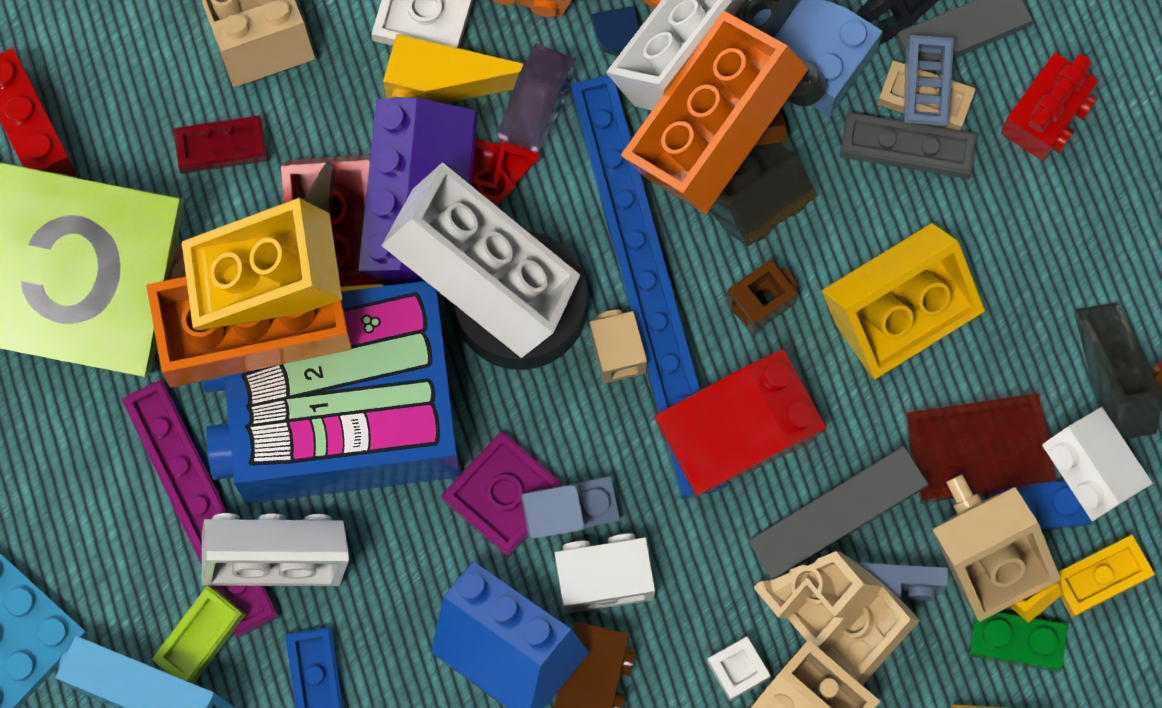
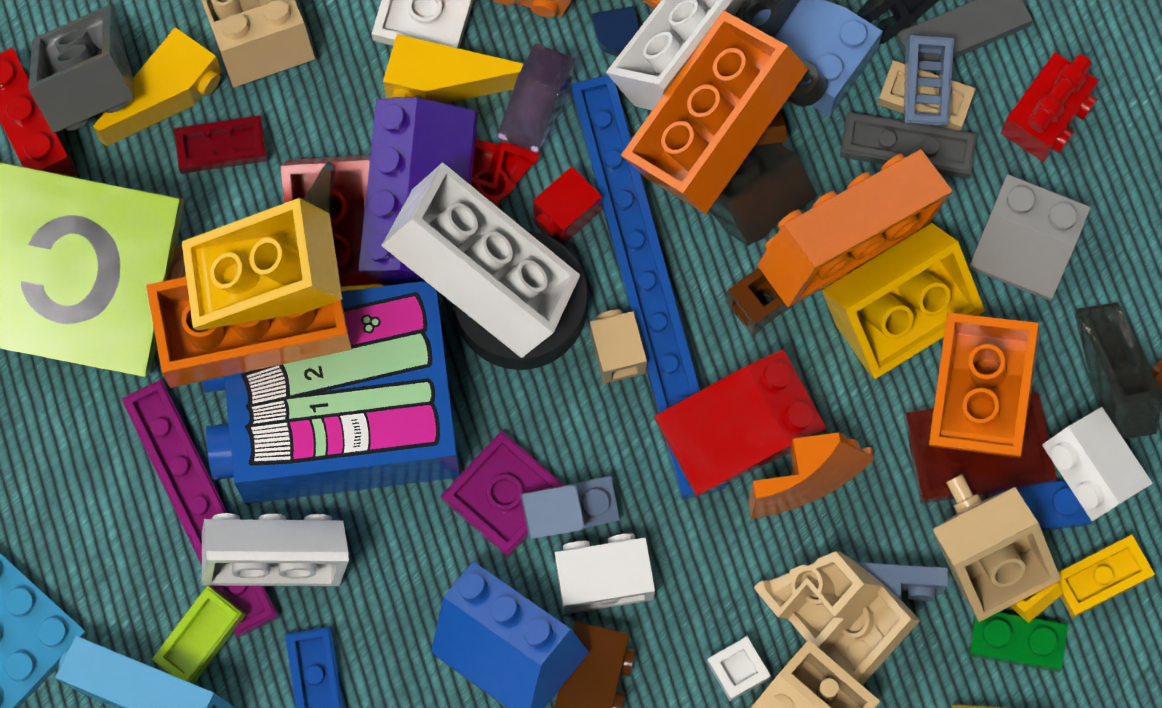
(80, 70): none -> dark grey slope
(163, 87): none -> yellow slope
(566, 206): none -> red brick
(818, 469): none -> orange slope
(838, 513): dark grey tile -> none
(852, 226): none -> orange brick
(984, 384): none -> orange slope
(1029, 237): none -> light grey slope

